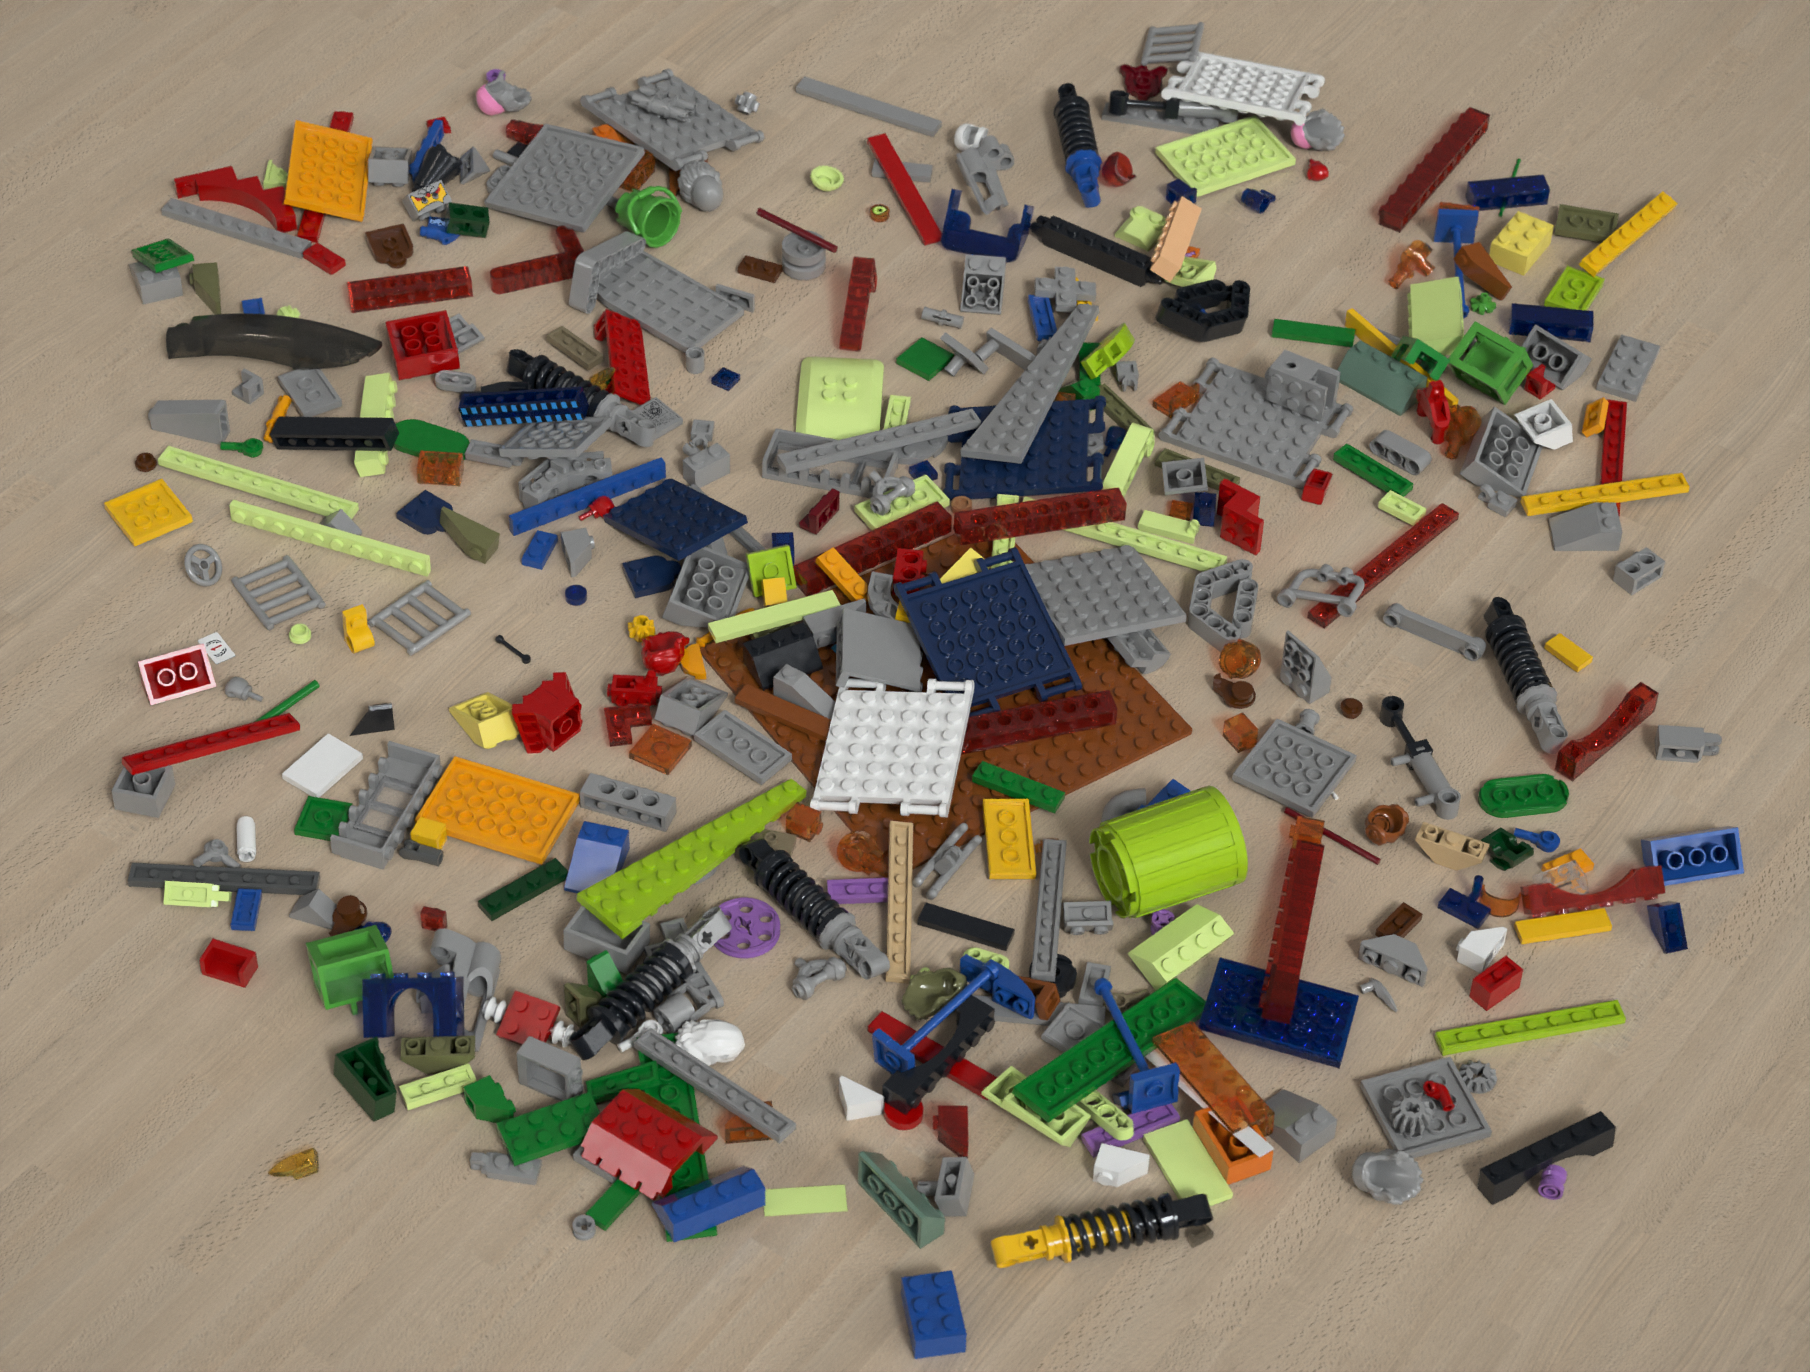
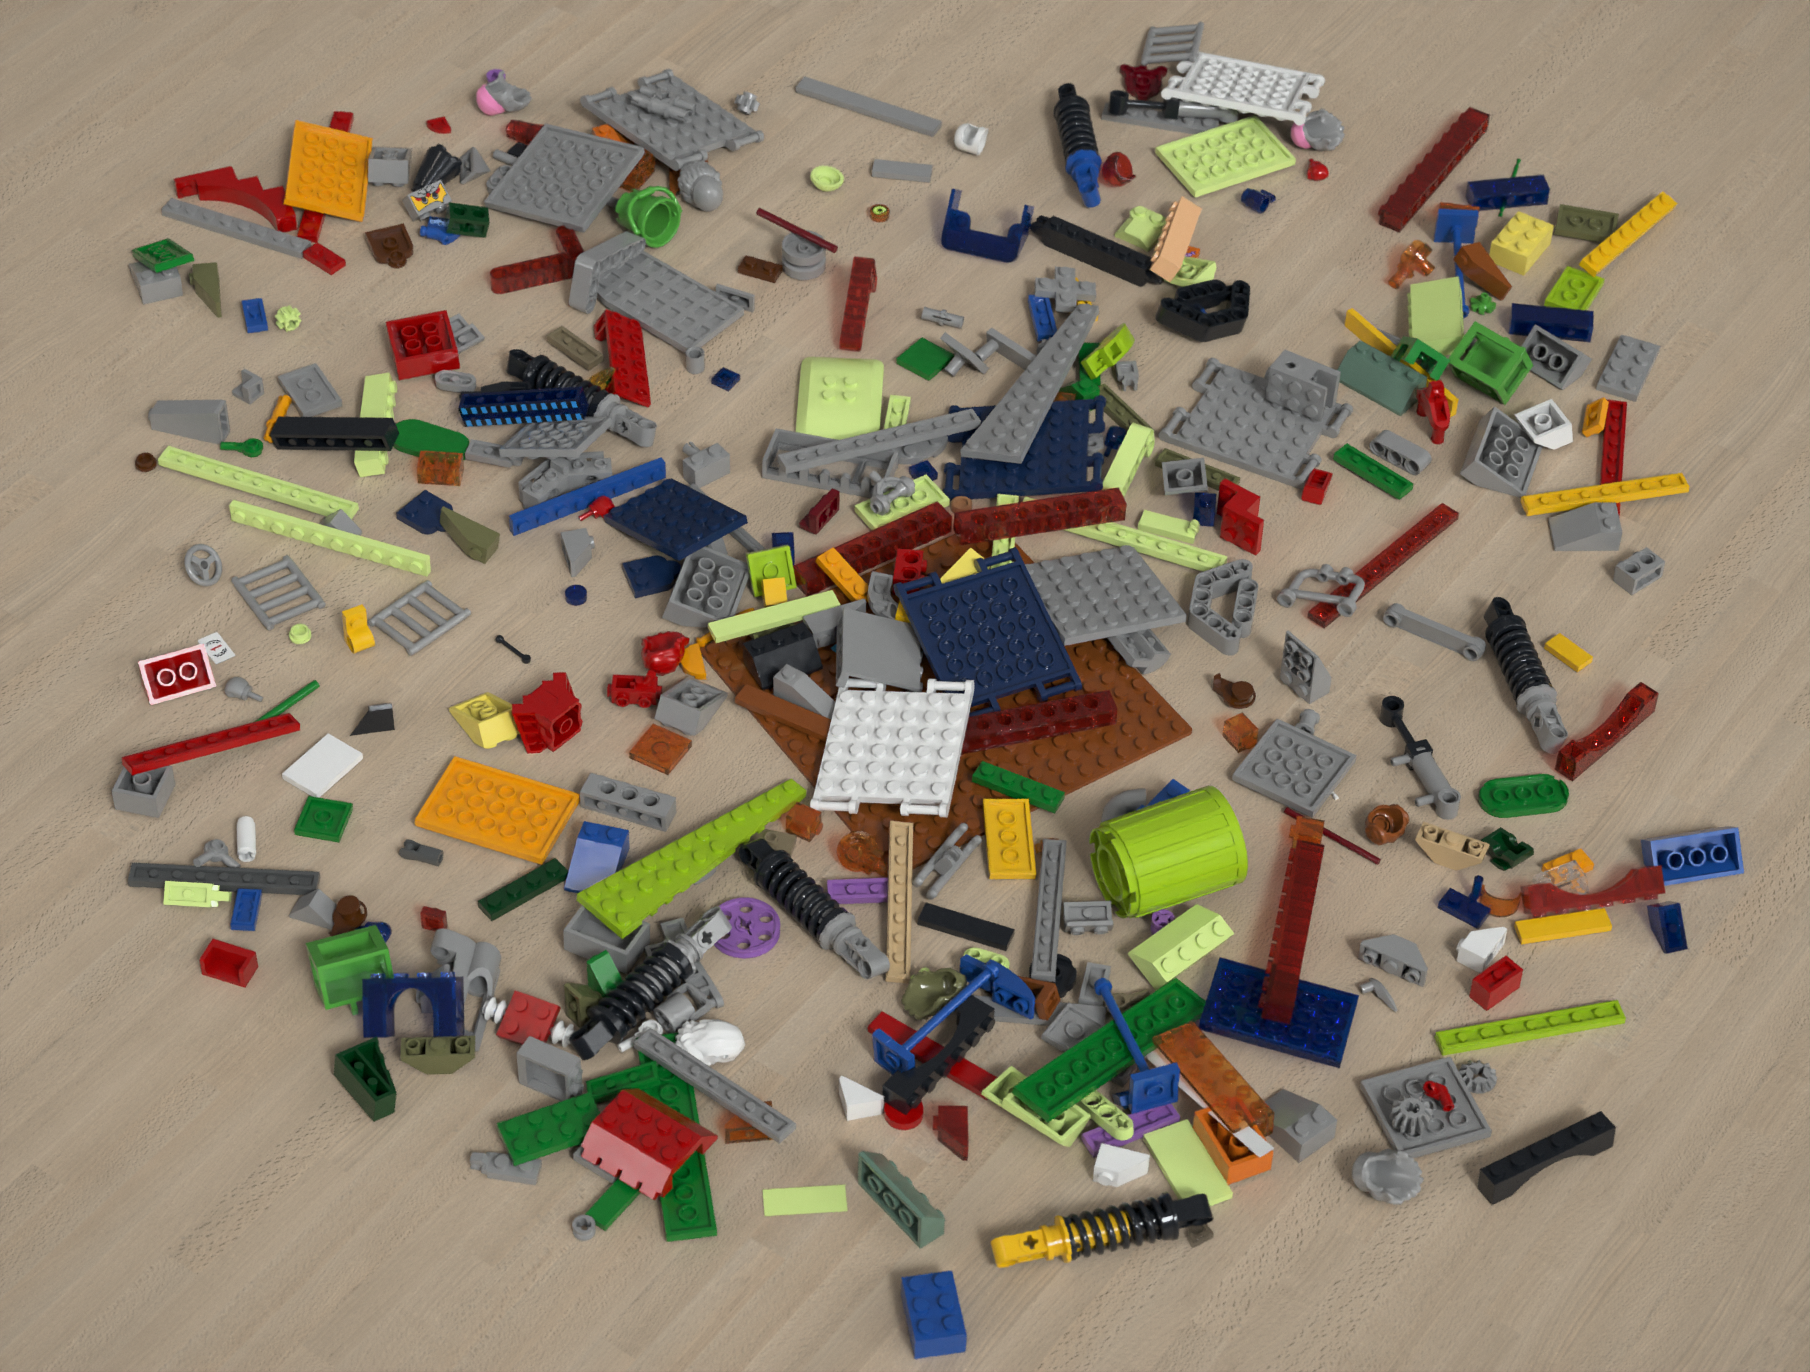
(148, 512): yellow plate -> none
(270, 338): clear smoke slope -> none
(274, 176): yellowish green tile -> none
(297, 1165): clear yellow plate -> none
(387, 805): light grey window -> none
(409, 289): clear red brick -> none
(429, 833): yellow panel -> none
(434, 137): blue plate -> none
(436, 1086): yellowish green plate -> none
(488, 1101): green slope -> none
(539, 549): blue plate -> none
(621, 720): clear red plate -> none
(641, 628): yellow gear -> none
(661, 414): light grey tile -> none
(702, 432): light grey plate -> none
(710, 1202): blue slope -> none
(743, 747): light grey plate -> none
(804, 985): light grey piece -> none
(905, 189): red tile -> none
(953, 1188): light grey brick -> none
(981, 166): light grey panel -> none
(983, 284): light grey slope -> none
(1177, 189): clear blue brick -> none
(1177, 396): clear orange bracket -> none
(1181, 510): clear orange plate -> none
(1239, 659): clear orange hair -> none
(1313, 333): green tile -> none
(1351, 708): reddish brown plate -> none
(1400, 921): reddish brown plate -> none
(1402, 508): yellowish green plate -> none
(1466, 427): clear orange pin -> none
(1498, 502): light grey plate -> none
(1537, 384): red panel -> none
(1546, 840): blue plate -> none
(1552, 1182): medium lavender wheel -> none
(1685, 743): light grey hinge -> none

